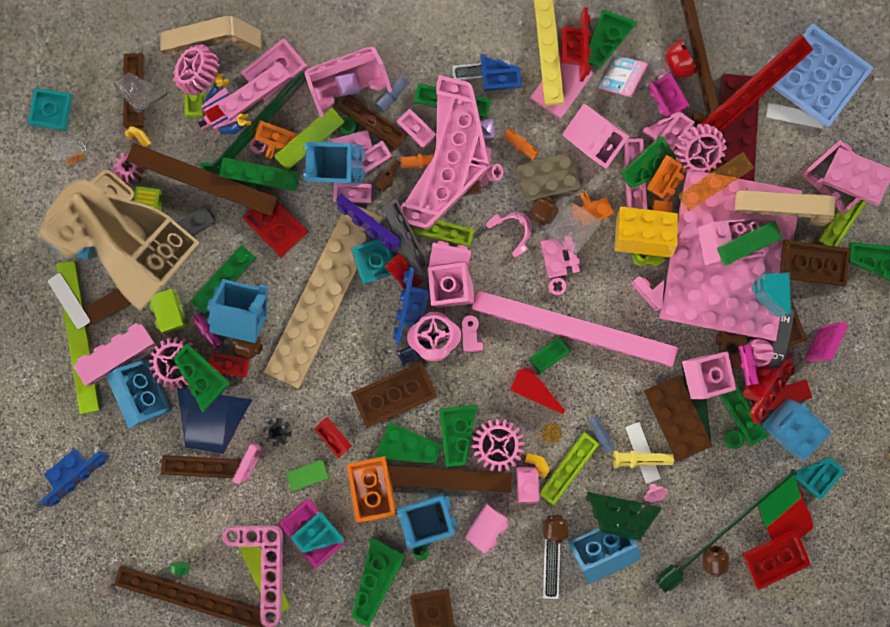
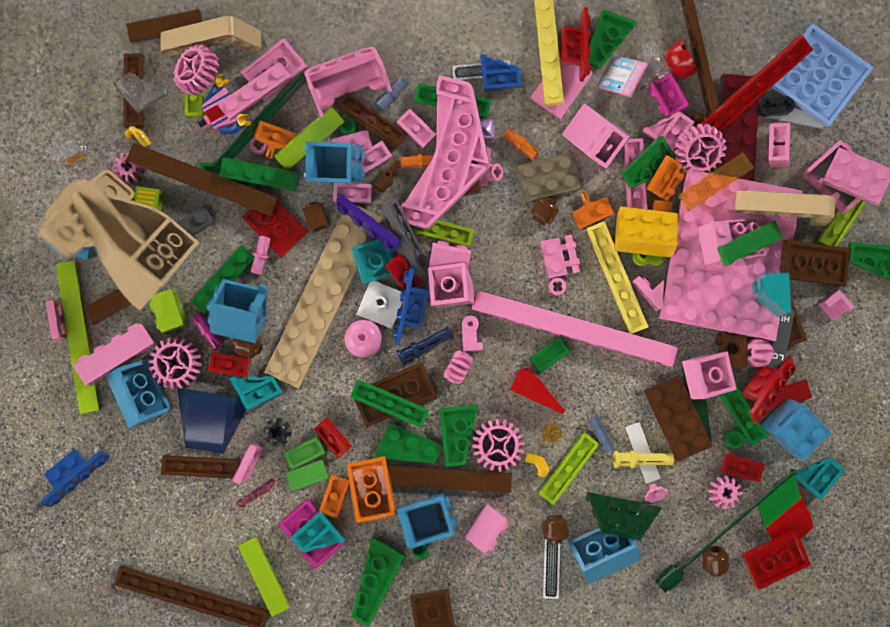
(50, 109): teal tile -> none
(55, 318): none -> bright pink plate
(68, 301): white sticker -> none
(152, 28): none -> reddish brown tile
(179, 568): green tile -> none
(201, 376): green wing -> none
(255, 390): none -> teal wing
(256, 493): none -> clear pink piece
(260, 255): none -> bright pink axle
(267, 565): bright pink beam -> none
(304, 452): none -> bright green tile
(315, 217): none -> reddish brown brick
(334, 496): none -> orange plate
(348, 84): lavender tile -> none
(363, 338): none -> bright pink cylinder
(380, 304): none -> white tile
(389, 403): none -> green plate
(434, 354): bright pink piece -> none
(458, 367): none -> bright pink gear
(524, 220): bright pink helmet -> none
(527, 485): bright pink torso -> none
(573, 227): clear slope -> none
(617, 278): none -> light yellow plate
(732, 492): none -> bright pink gear
(742, 467): none -> red plate
(748, 365): dark pink pin -> none
(774, 102): none -> black beam
(779, 145): none -> bright pink brick
(826, 342): dark pink tile -> none
(835, 304): none -> bright pink panel

